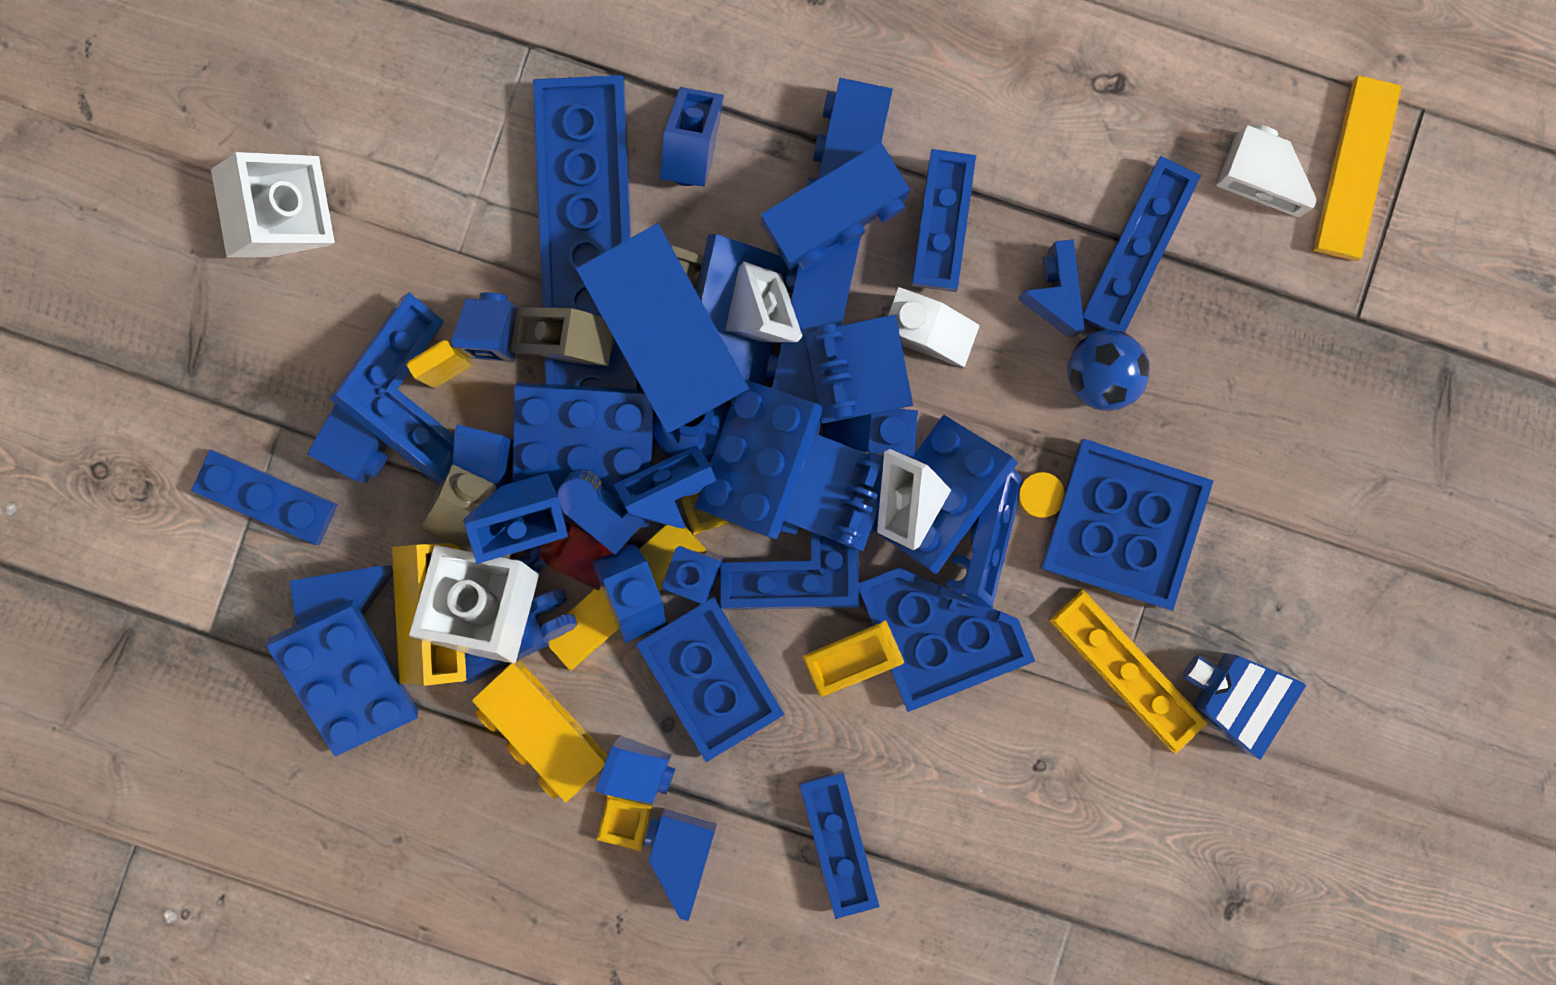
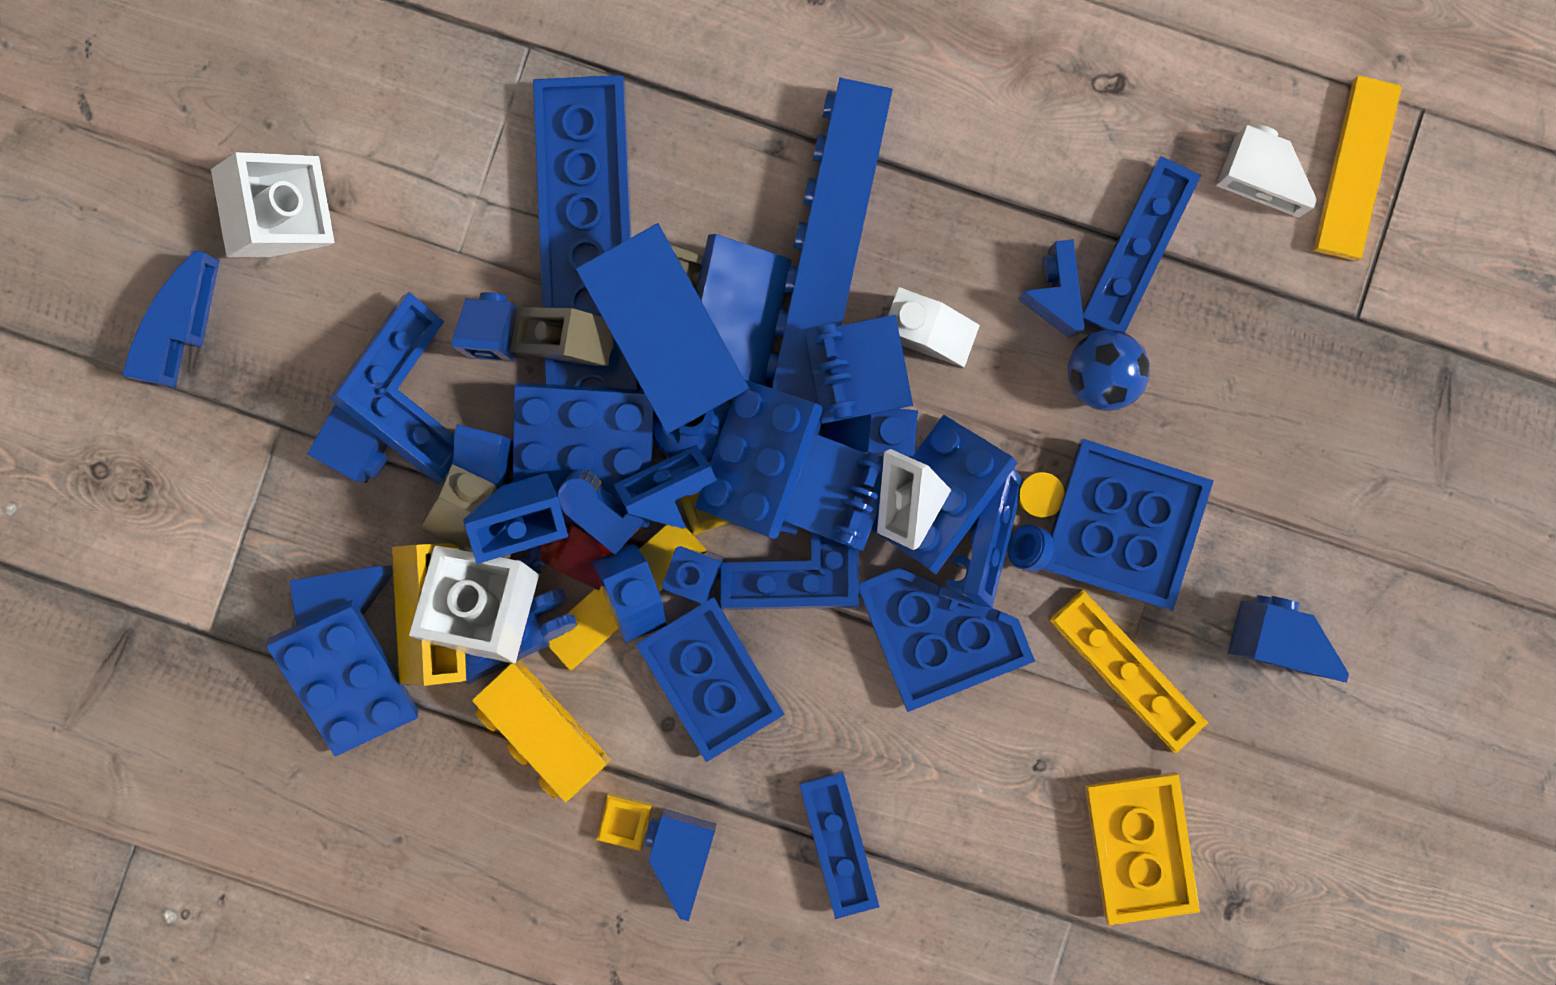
(173, 319): none -> blue slope
(264, 497): blue plate -> none
(438, 364): yellow tile -> none
(635, 771): blue slope -> none
(691, 137): blue slope -> none
(762, 307): white slope -> none
(836, 208): blue brick -> none
(853, 659): yellow tile -> none
(943, 220): blue plate -> none
(1030, 548): none -> blue tile
(1142, 848): none -> yellow plate
(1243, 699): blue torso -> none
(1284, 637): none -> blue slope

